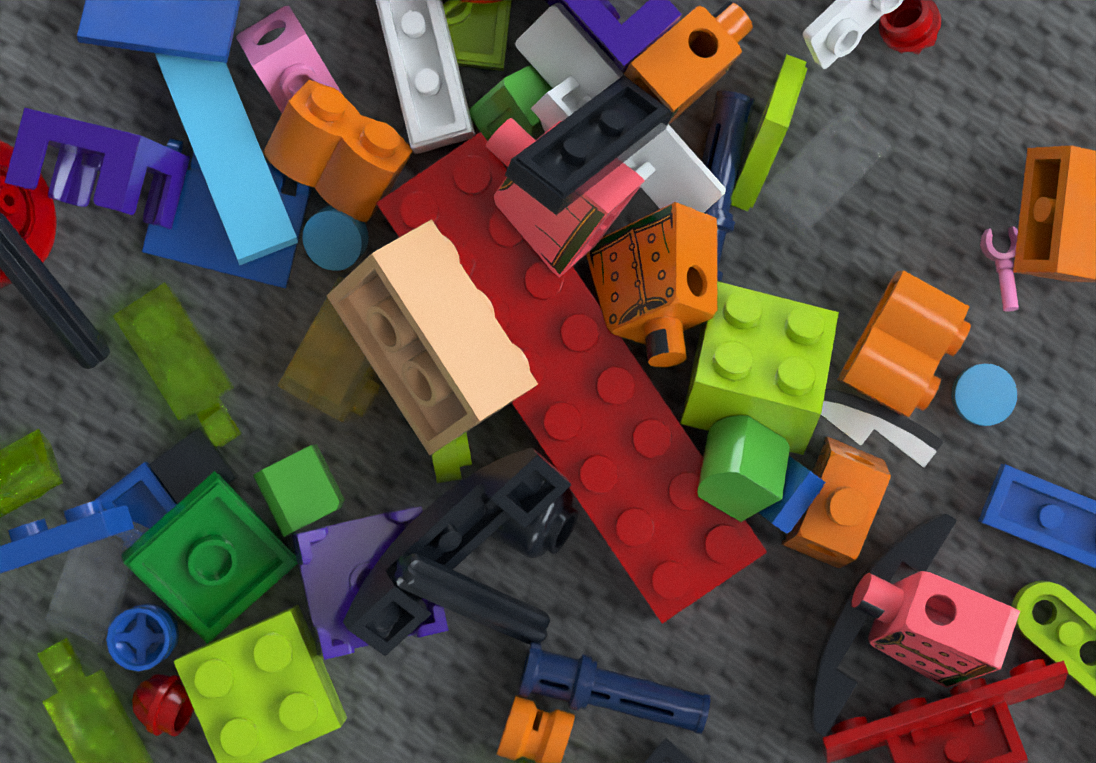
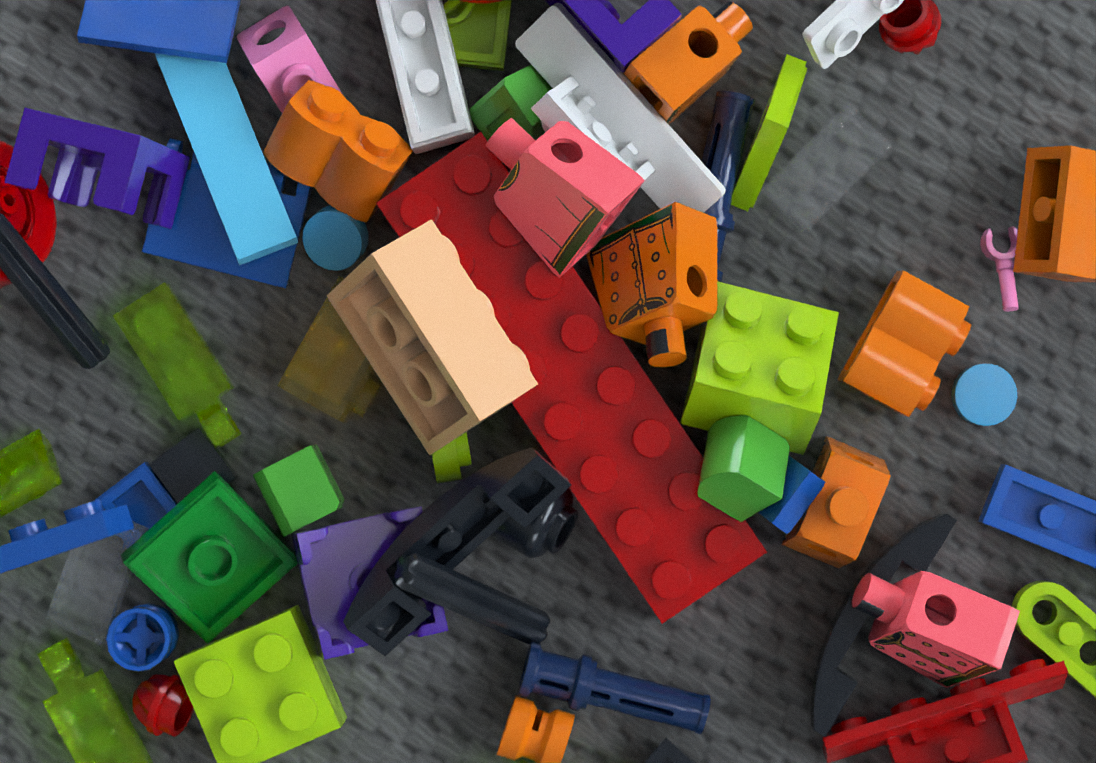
(588, 144): black tile -> none
(860, 417): white sticker -> none

